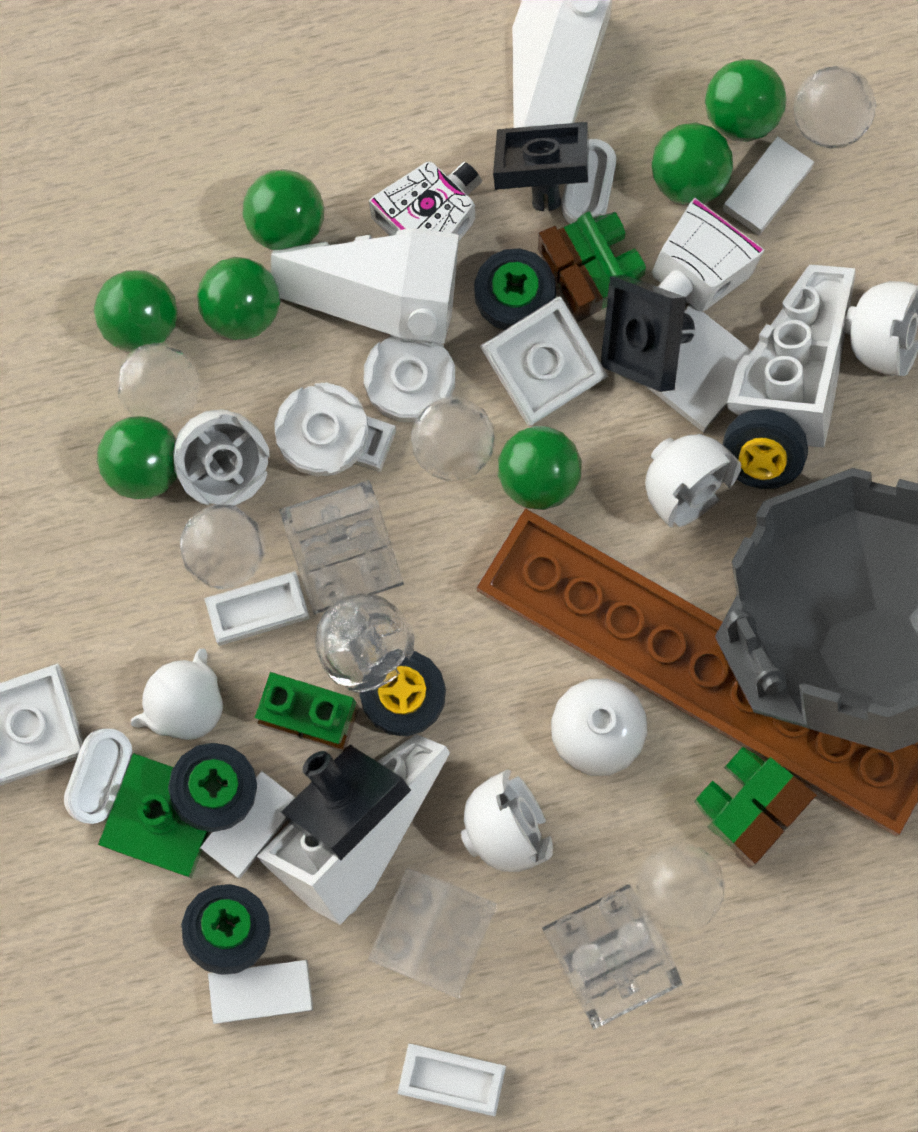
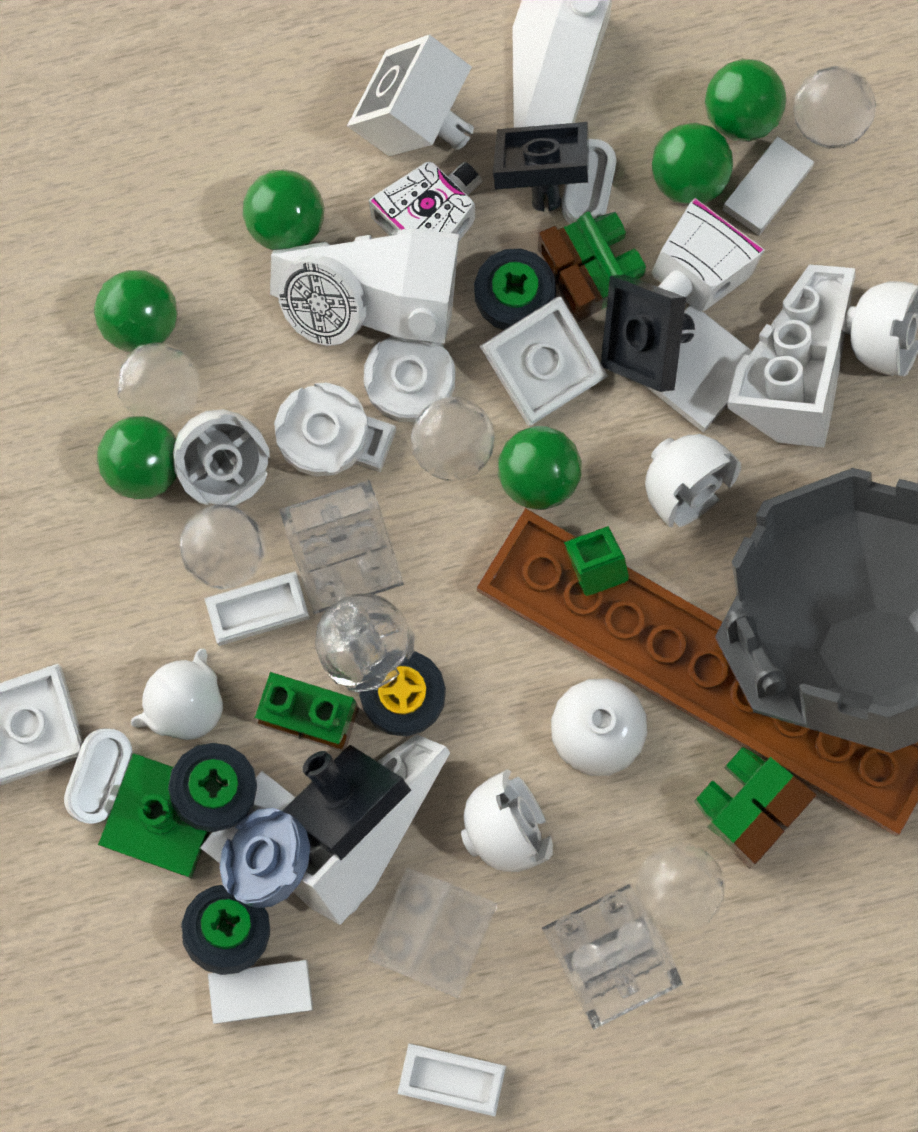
(238, 298): green piece -> none
(265, 858): none -> sand blue tile
(322, 300): none -> white tile
(413, 98): none -> white brick
(597, 561): none -> green slope
(781, 453): black wheel -> none

